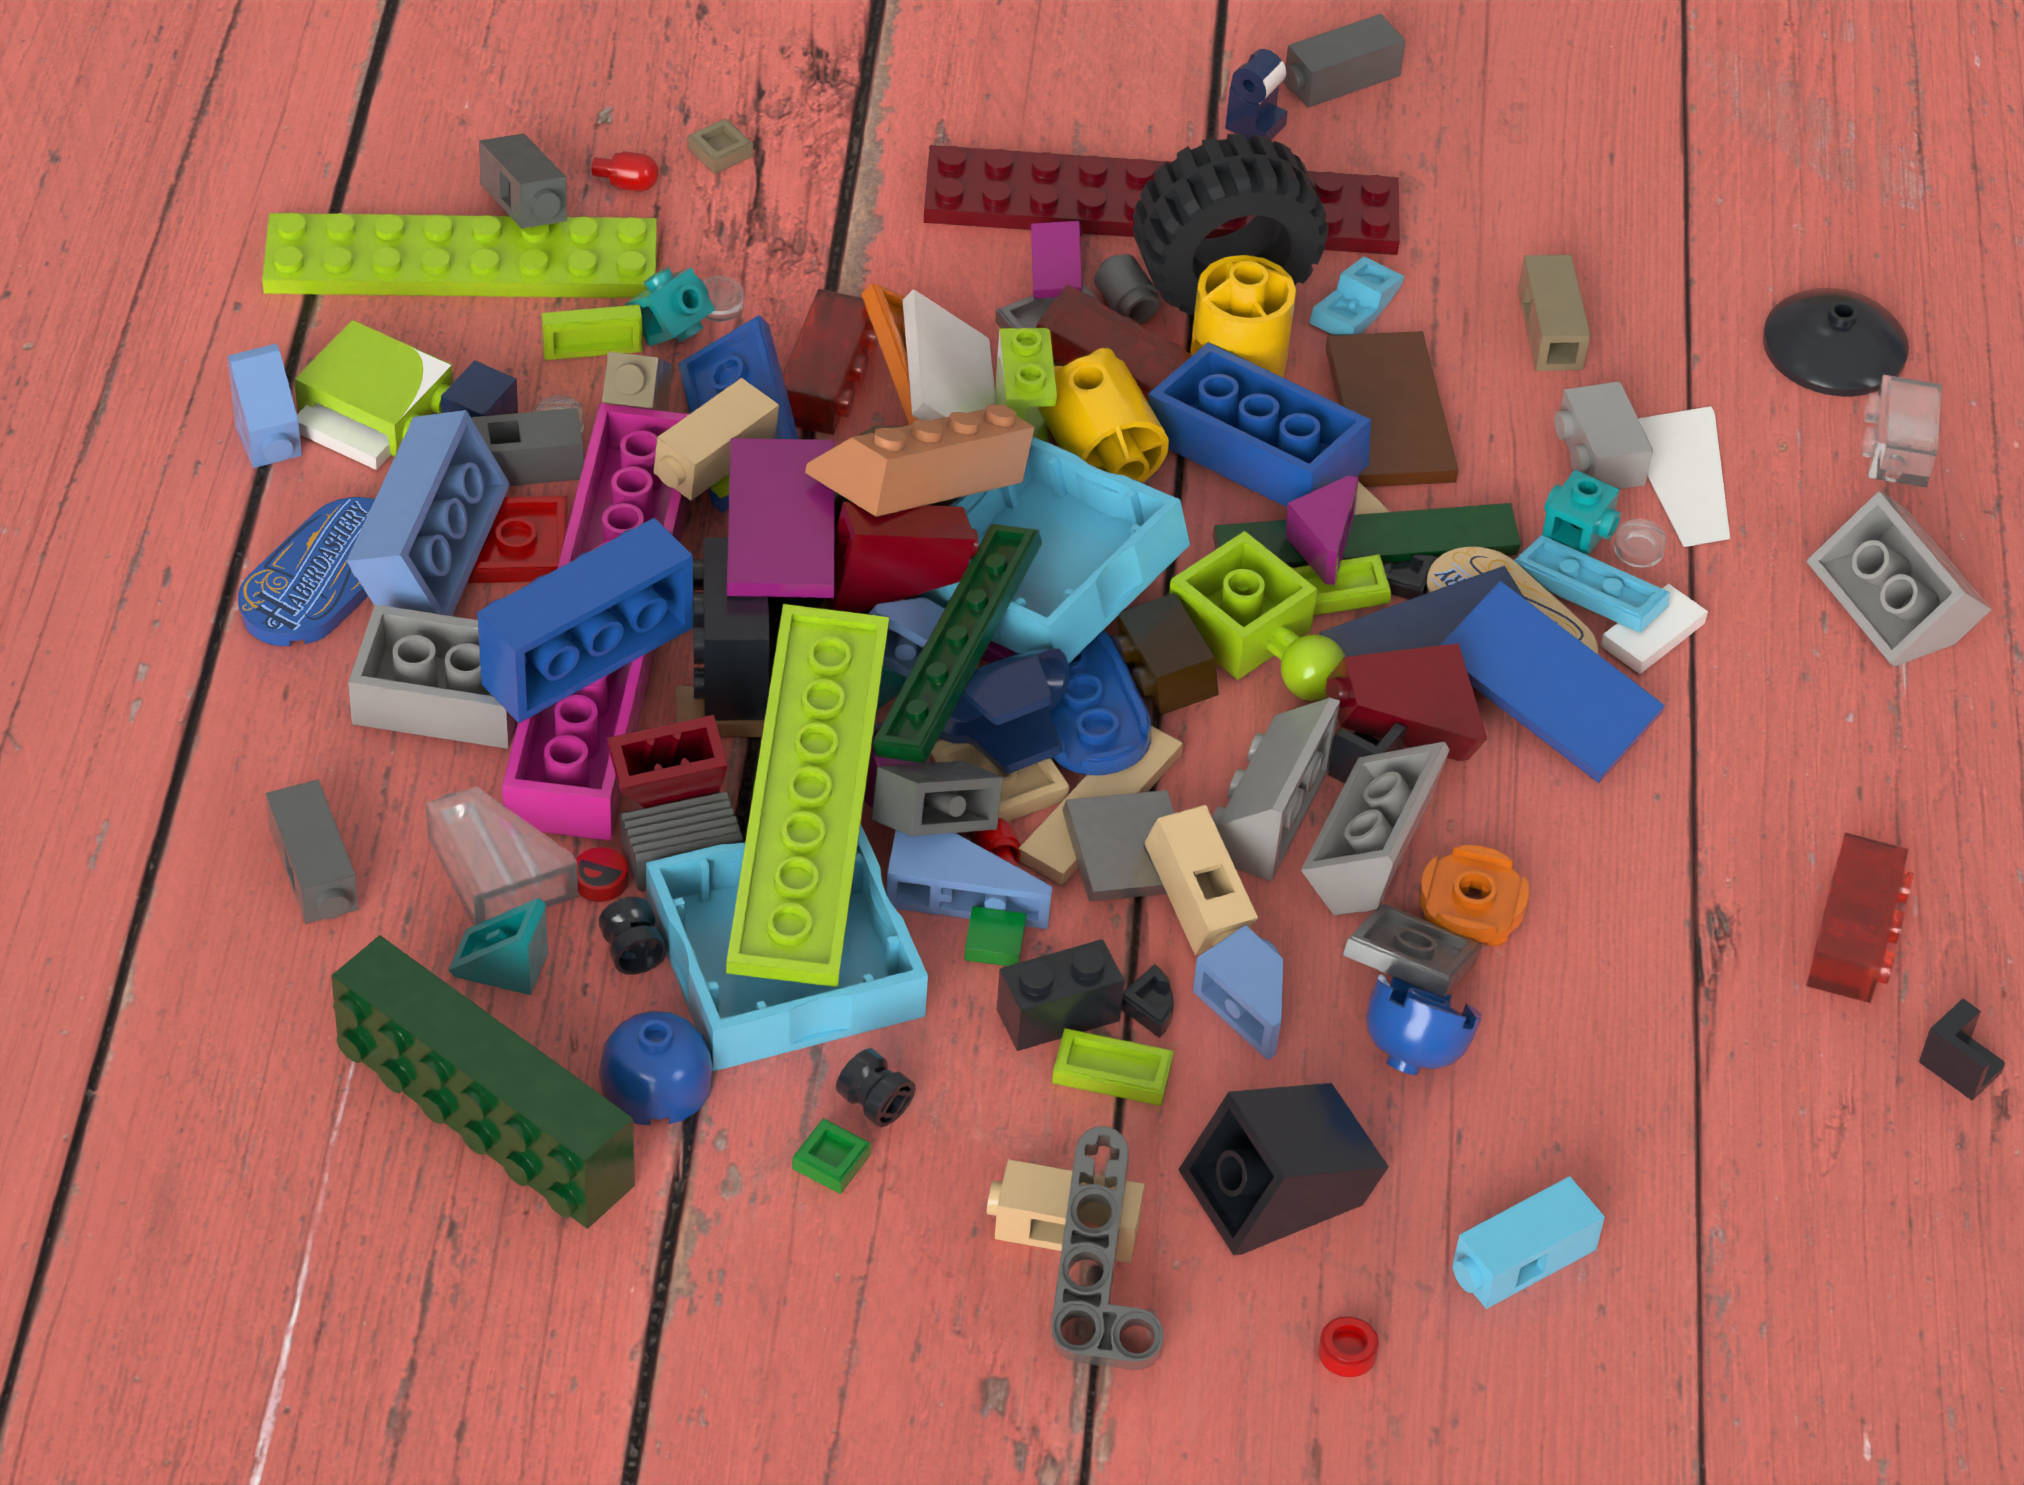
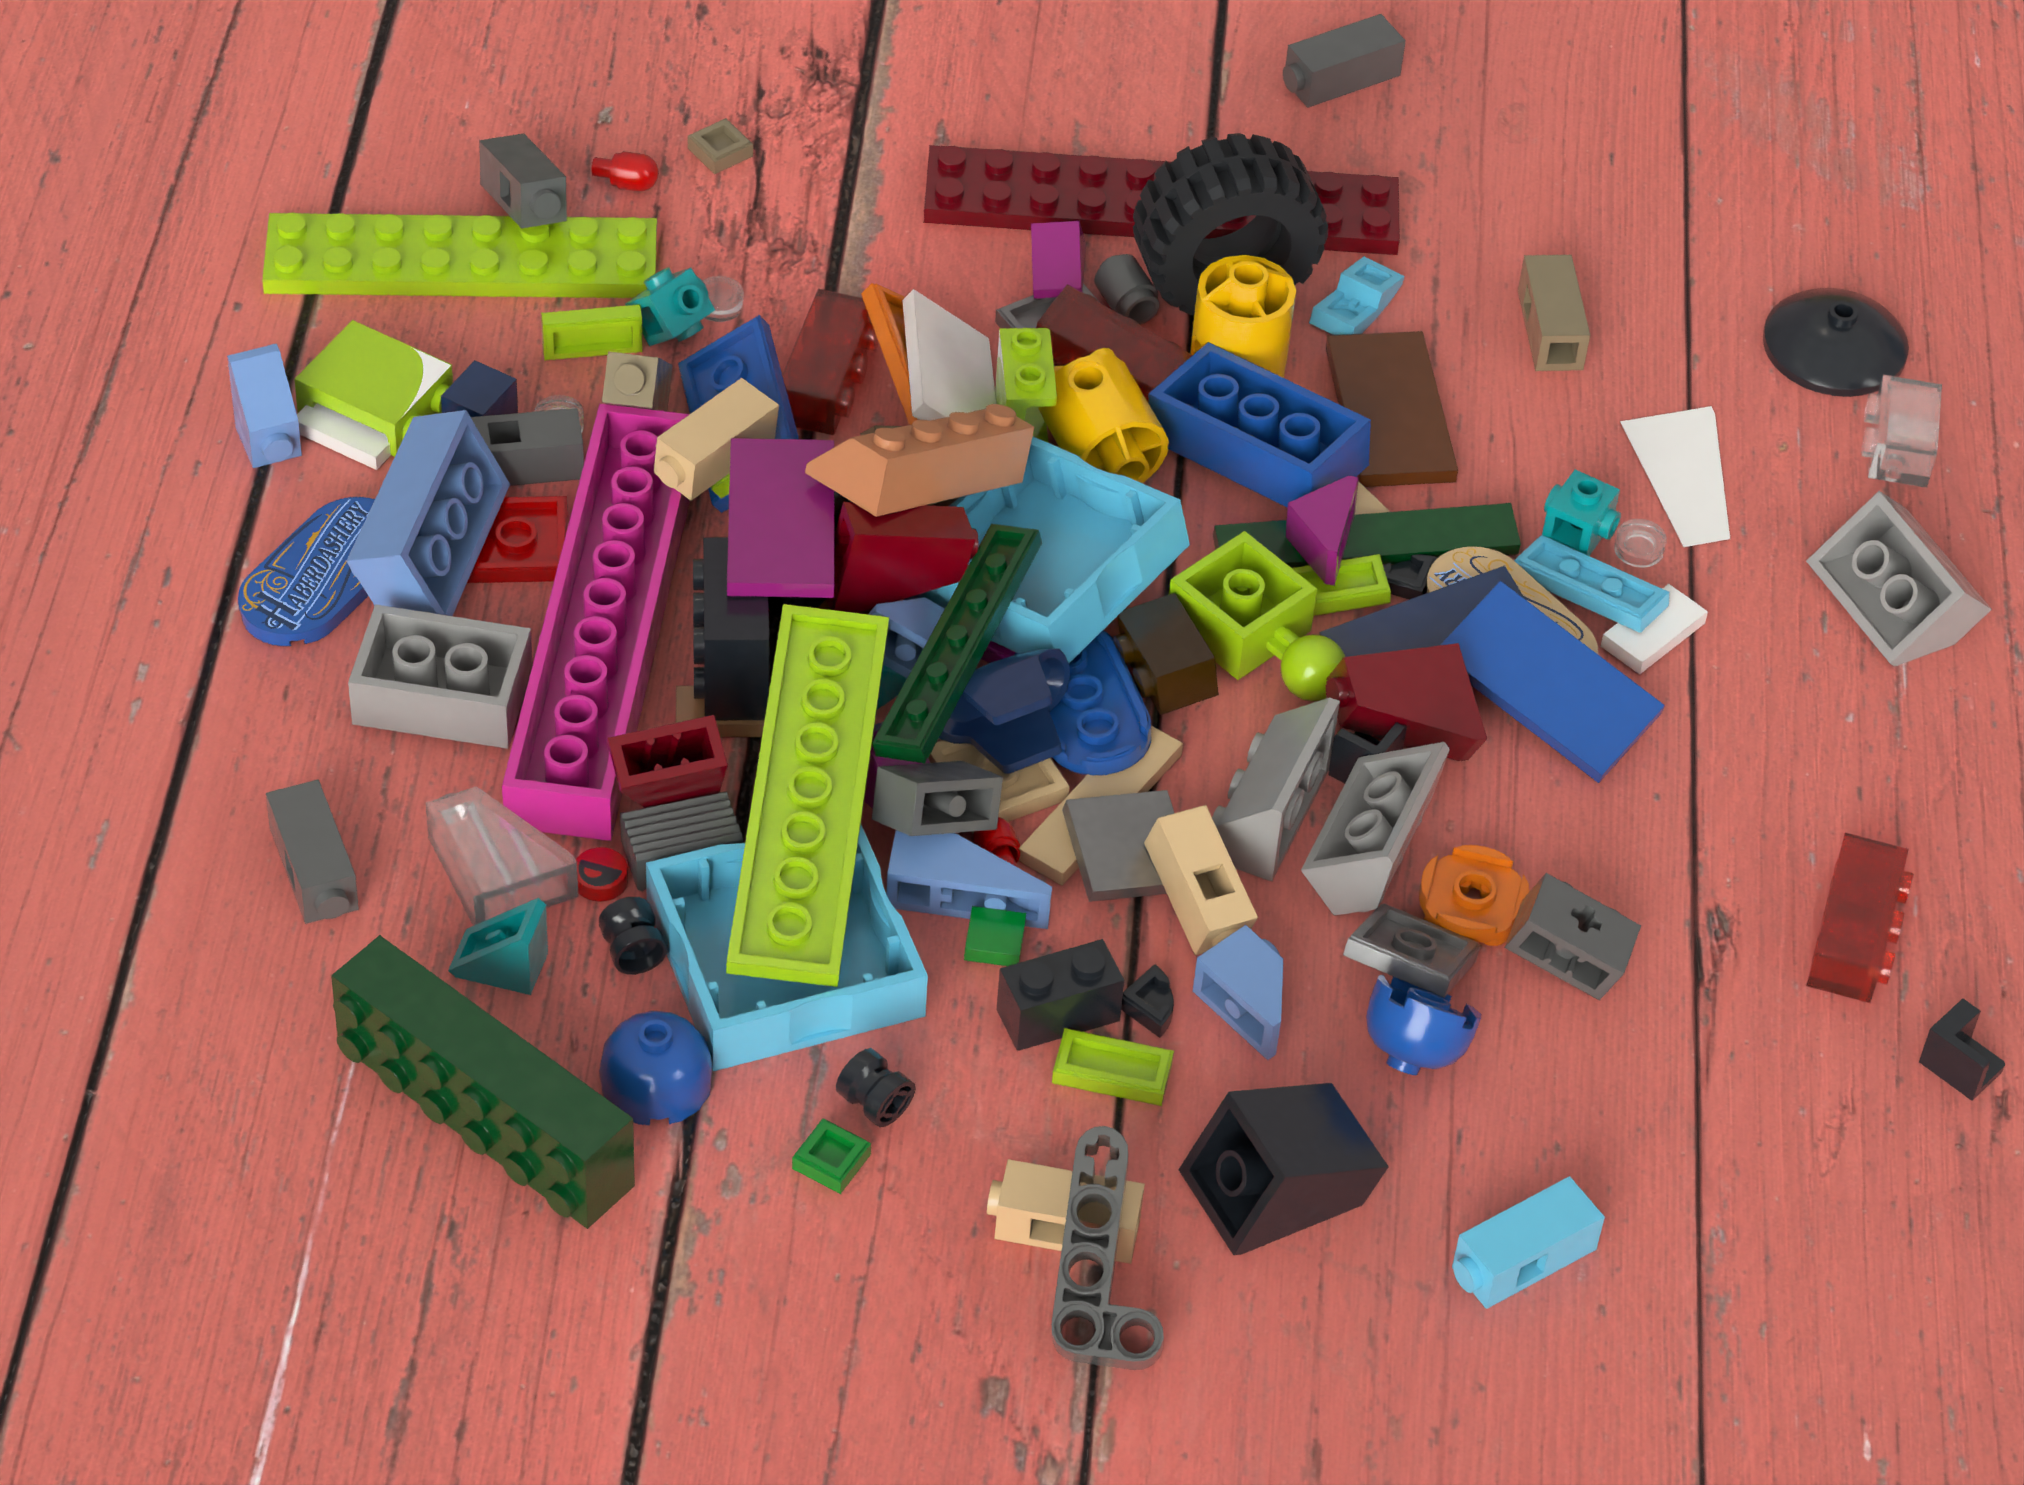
(585, 619): blue brick -> none
(1255, 95): dark blue leg -> none
(1348, 1346): red tile -> none
(1573, 936): none -> dark grey brick
(1604, 435): light grey brick -> none

